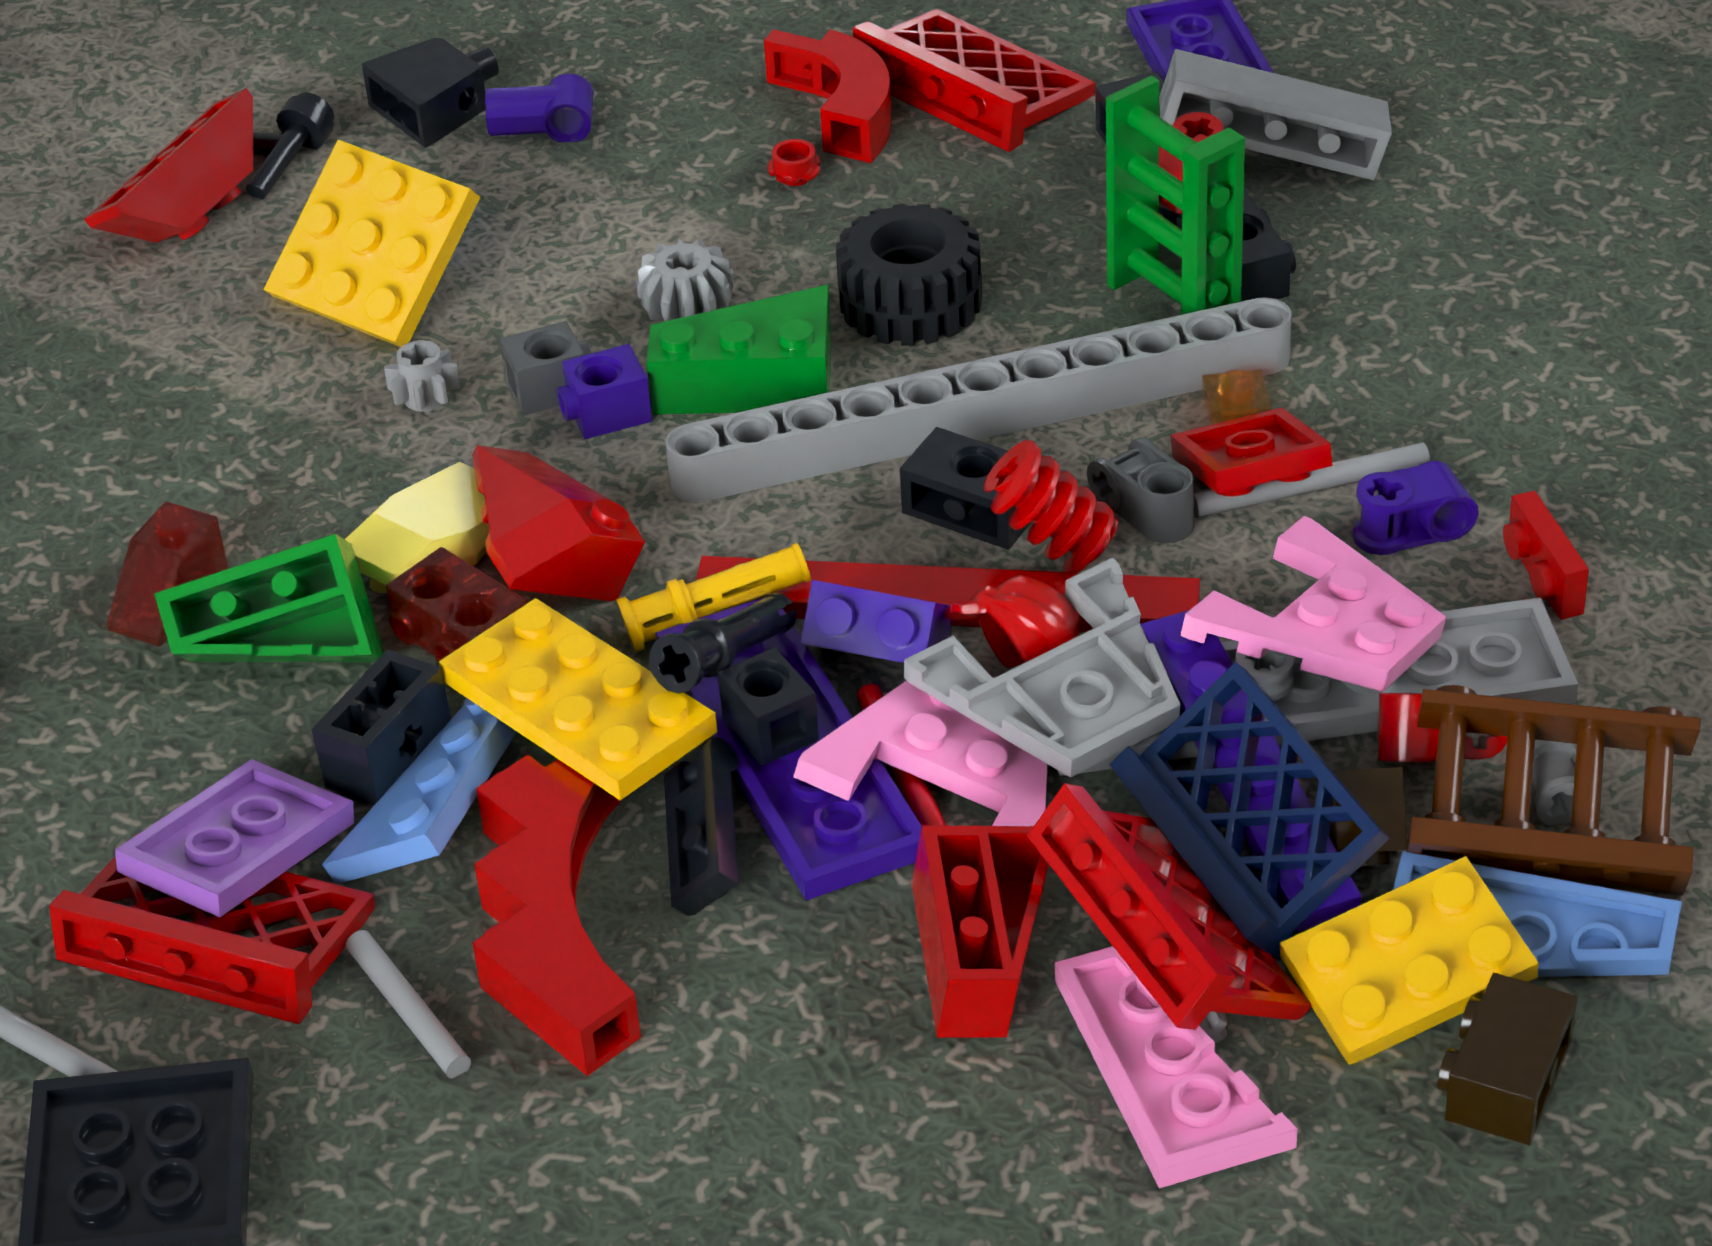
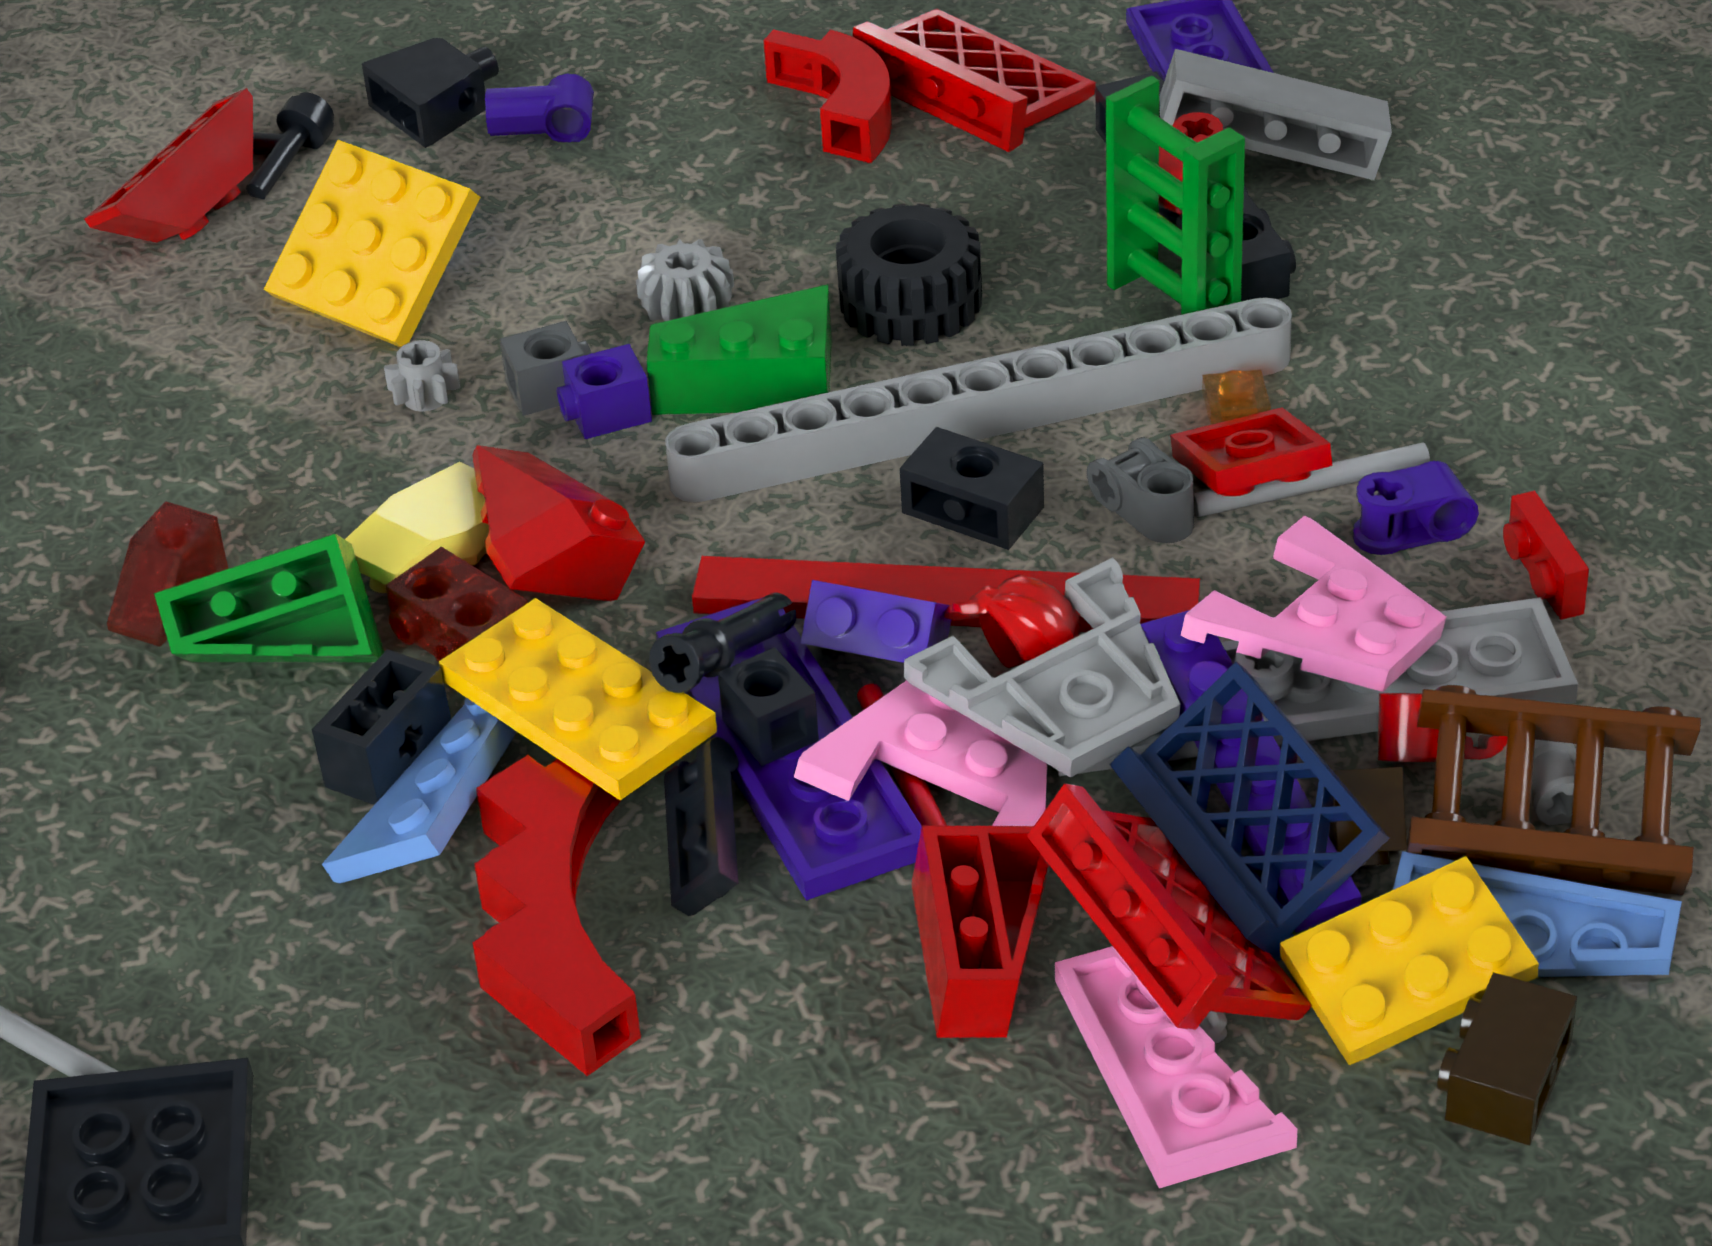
(203, 954): red fence -> none
(234, 837): medium lavender plate -> none
(408, 1004): light grey bar -> none
(726, 589): yellow pin -> none
(794, 162): red plate -> none
(1053, 505): red piece -> none

